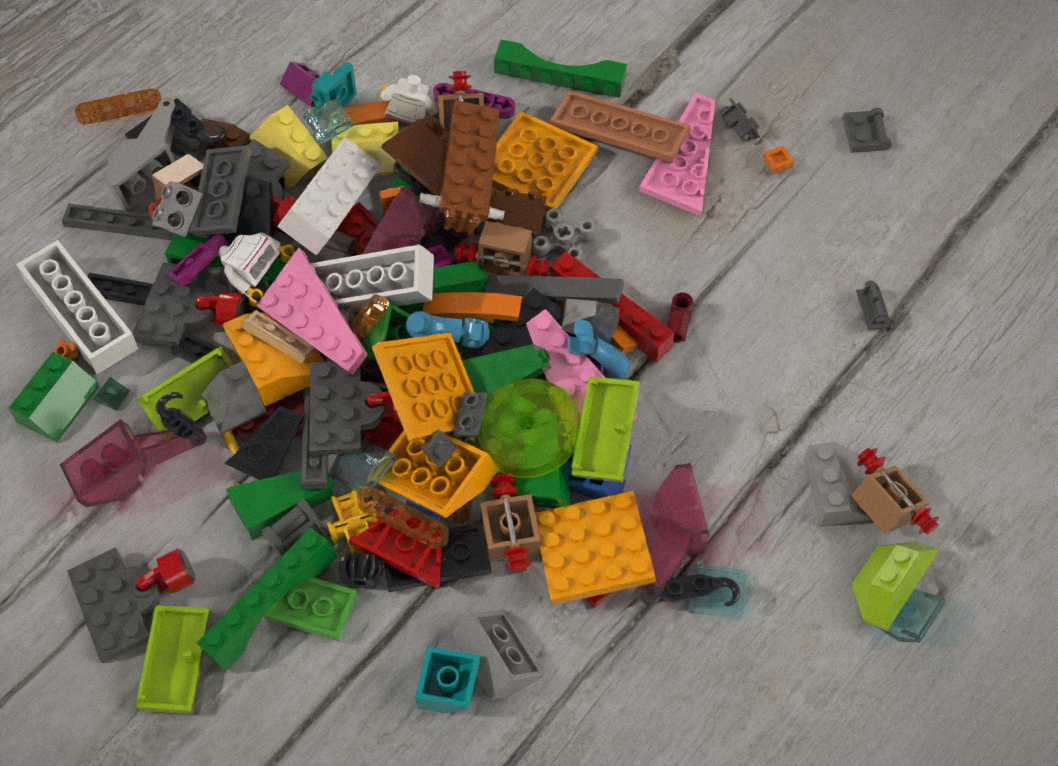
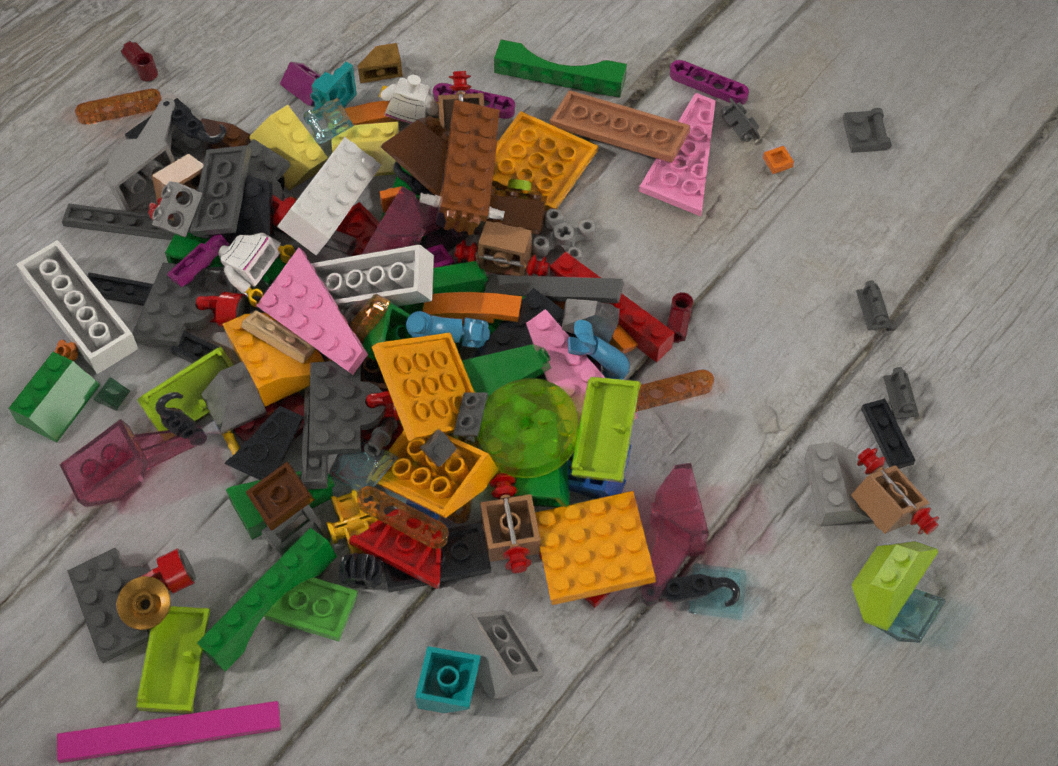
(135, 594): none -> pearl gold dish
(140, 61): none -> dark red piece
(168, 732): none -> dark pink tile
(279, 496): none -> reddish brown tile
(381, 64): none -> pearl gold slope
(381, 437): none -> dark grey pin
(519, 184): none -> lime tile
(669, 394): none -> clear orange beam
(710, 79): none -> magenta beam
(888, 434): none -> black tile
(900, 394): none -> dark grey hinge

